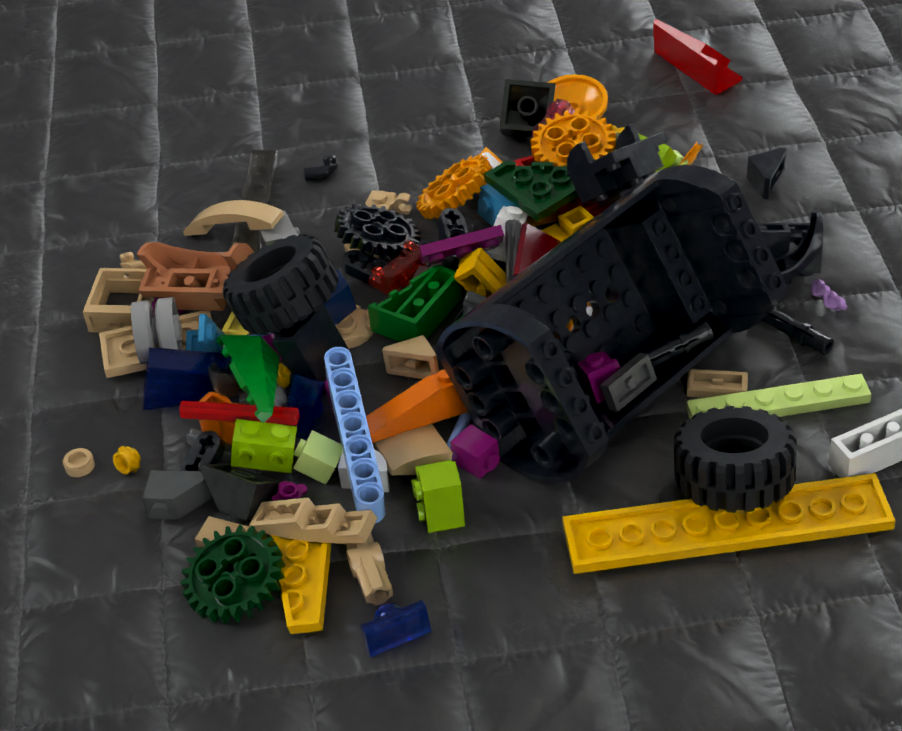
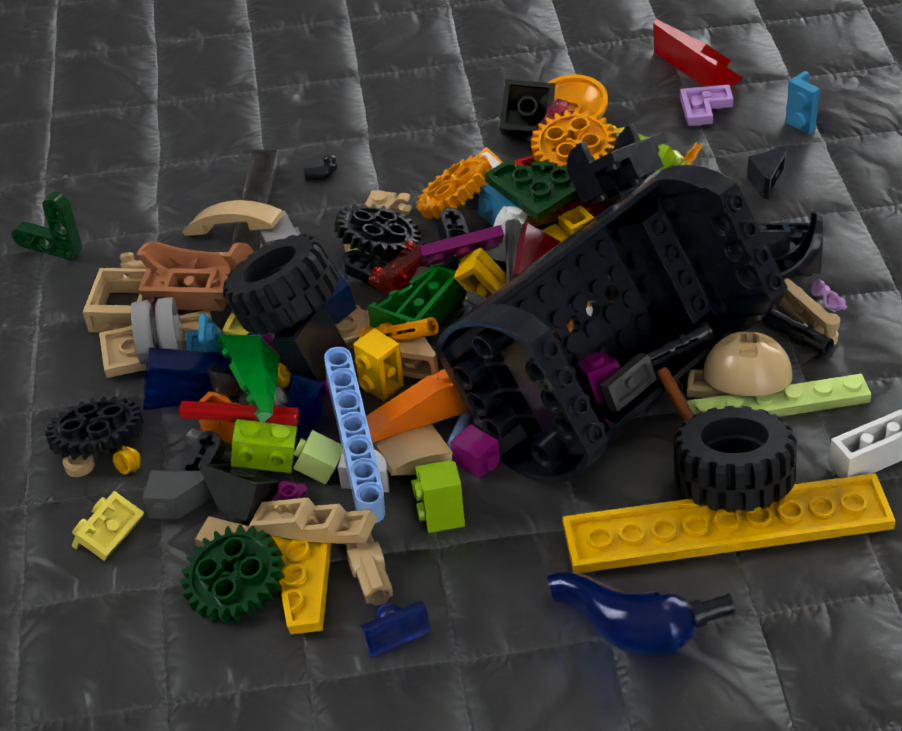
(62, 241): none -> dark green beam
(94, 428): none -> black gear
(107, 526): none -> light yellow bracket
(378, 364): none -> yellow brick
(423, 328): none -> light orange pin
(638, 621): none -> clear blue animal
(675, 393): none -> dark orange bar
(700, 100): none -> lavender plate
(748, 365): none -> tan piece
(802, 103): none -> dark azure bracket
(806, 310): none -> tan plate

